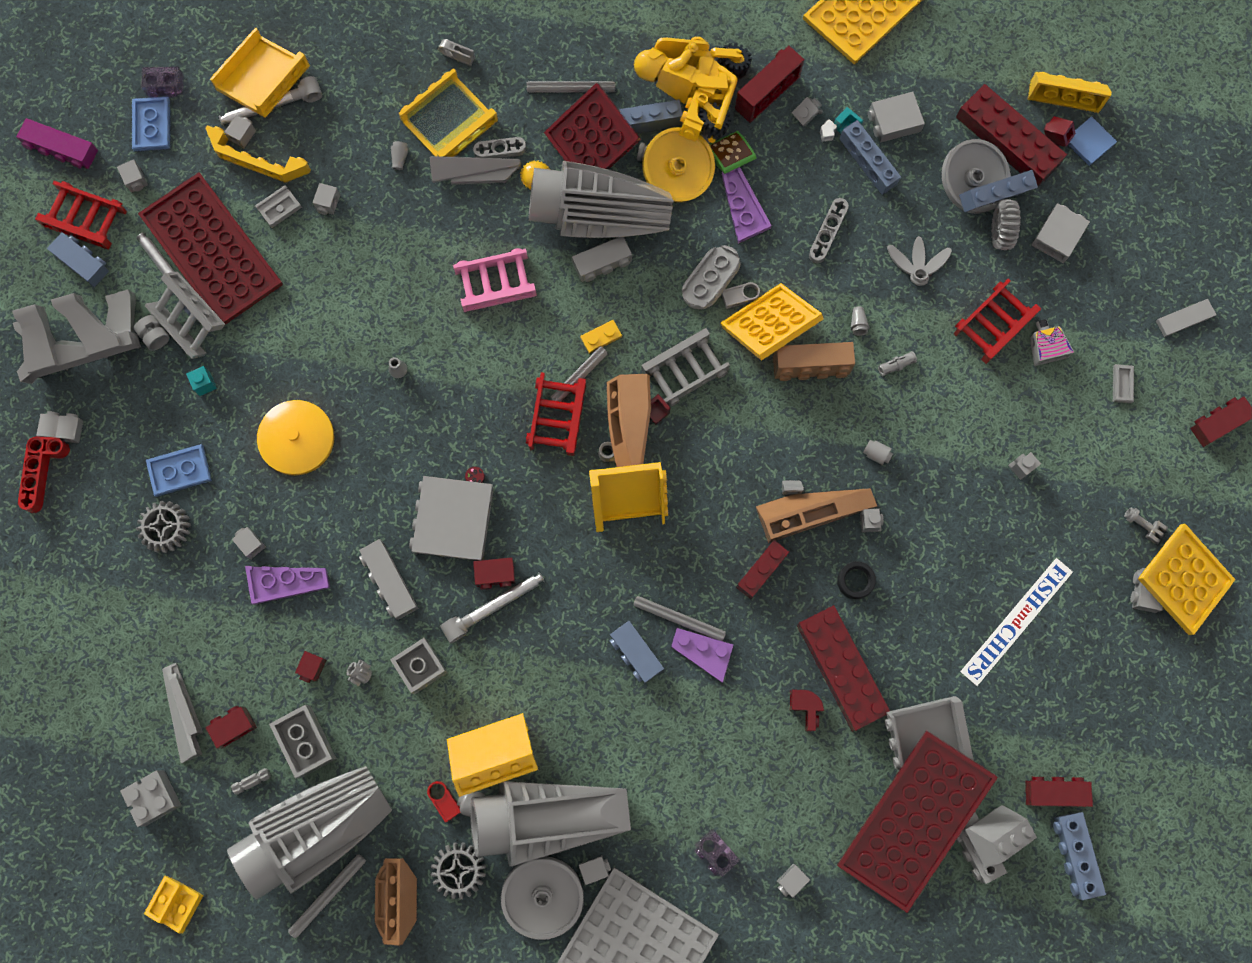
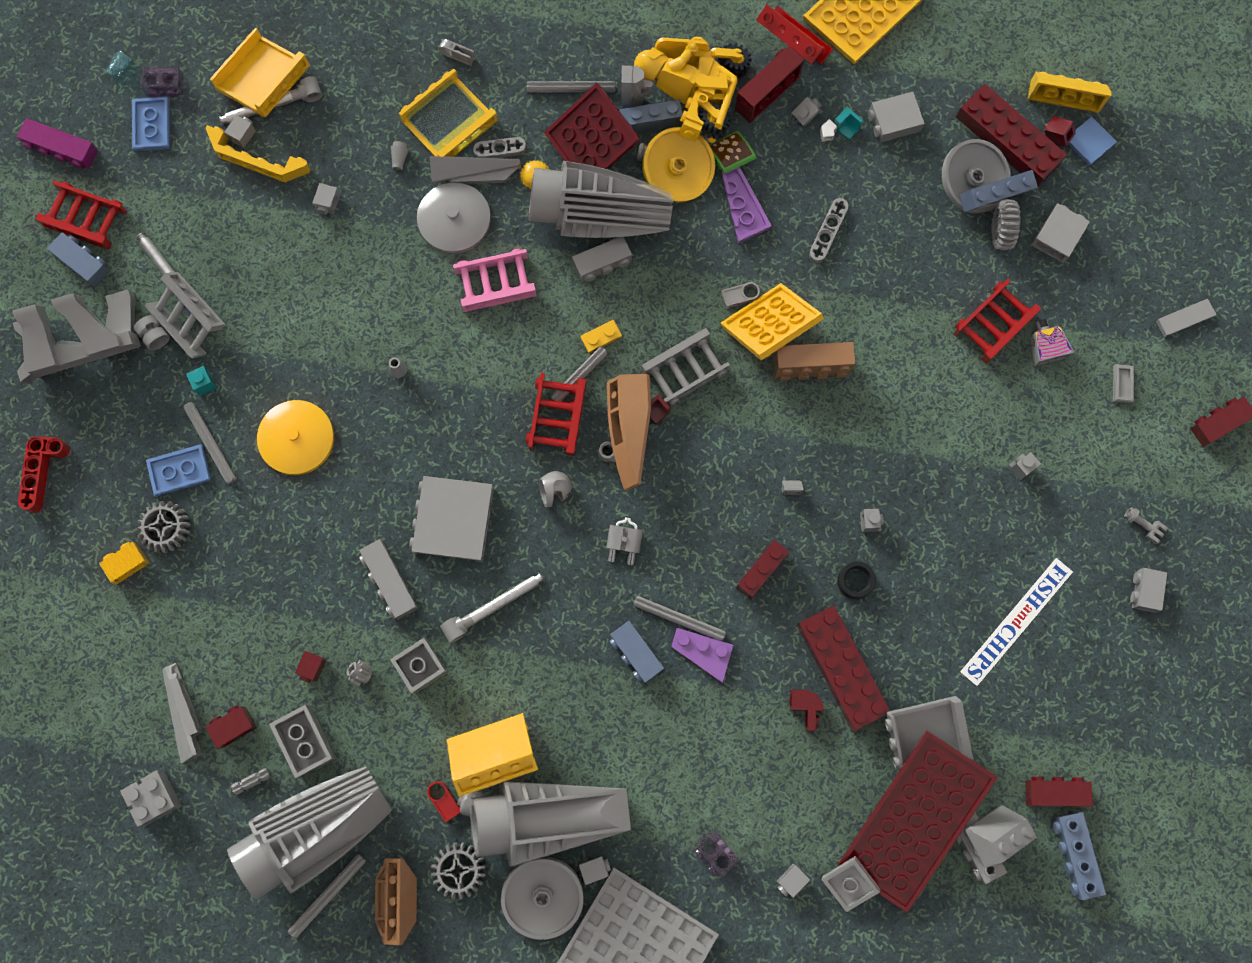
(66, 428): light grey brick -> none
(118, 63): none -> clear light blue cone
(124, 562): none -> yellow brick
(132, 176): light grey brick -> none
(173, 904): yellow slope -> none
(209, 443): none -> light grey axle
(210, 248): dark red plate -> none
(248, 542): light grey brick -> none
(278, 206): light grey plate -> none
(279, 583): medium lavender wing -> none
(453, 218): none -> light grey dish
(475, 474): dark red tile -> none
(494, 572): dark red brick -> none
(554, 483): none -> light grey helmet
(624, 539): none -> light grey piece
(628, 493): yellow panel -> none
(634, 86): none -> light grey piece
(711, 277): light grey tile -> none
(794, 34): none -> red fence
(810, 510): medium nougat wedge -> none
(850, 884): none -> light grey plate
(859, 322): light grey cone -> none
(869, 157): sand blue brick -> none
(878, 452): light grey brick -> none
(897, 363): light grey pin -> none
(919, 268): light grey plant -> none
(1186, 579): yellow plate -> none

